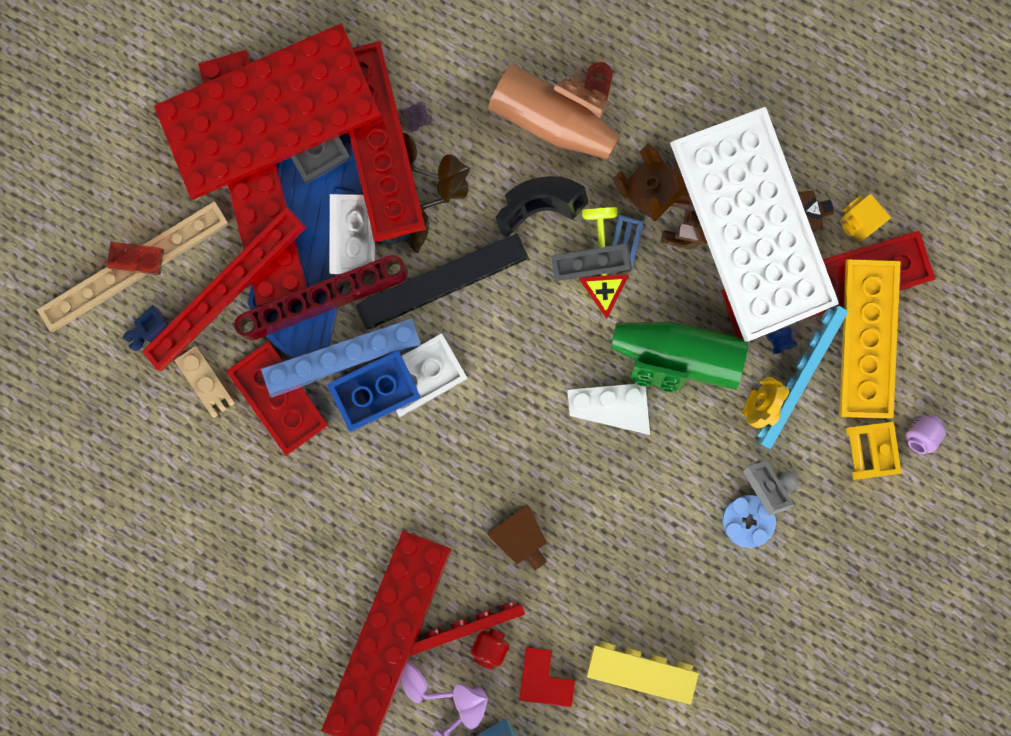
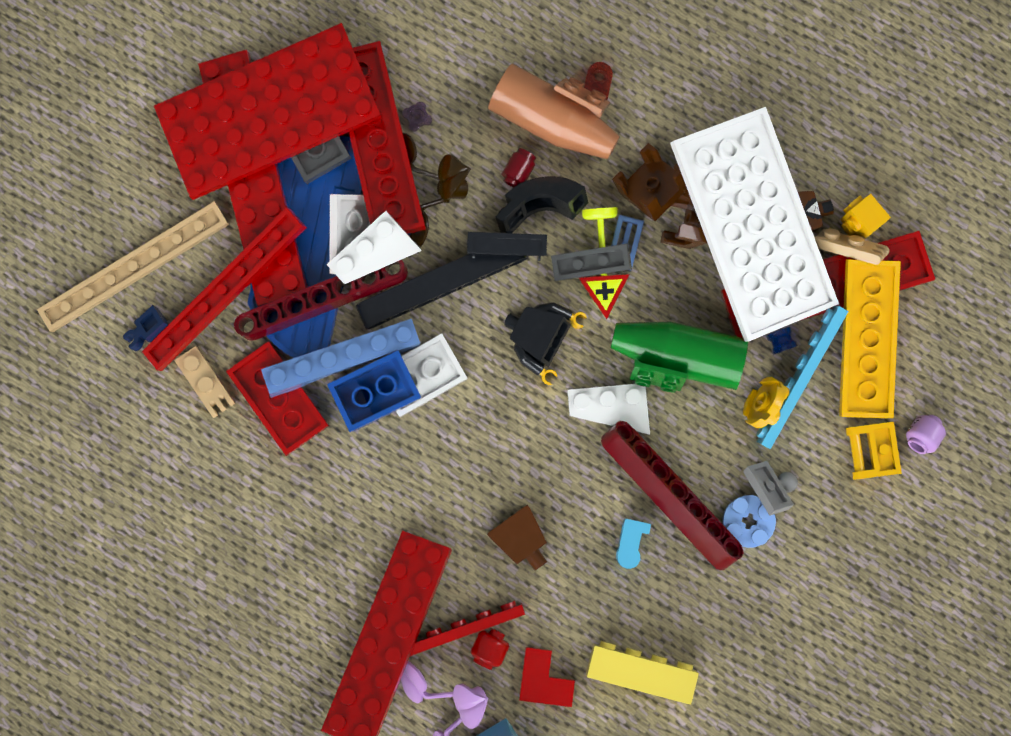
(135, 258): clear red plate -> none
(373, 249): none -> white wing
(507, 244): none -> black container
(518, 167): none -> dark red brick
(540, 334): none -> black torso
(629, 542): none -> medium azure leg
(672, 495): none -> dark red beam
(851, 246): none -> tan hinge

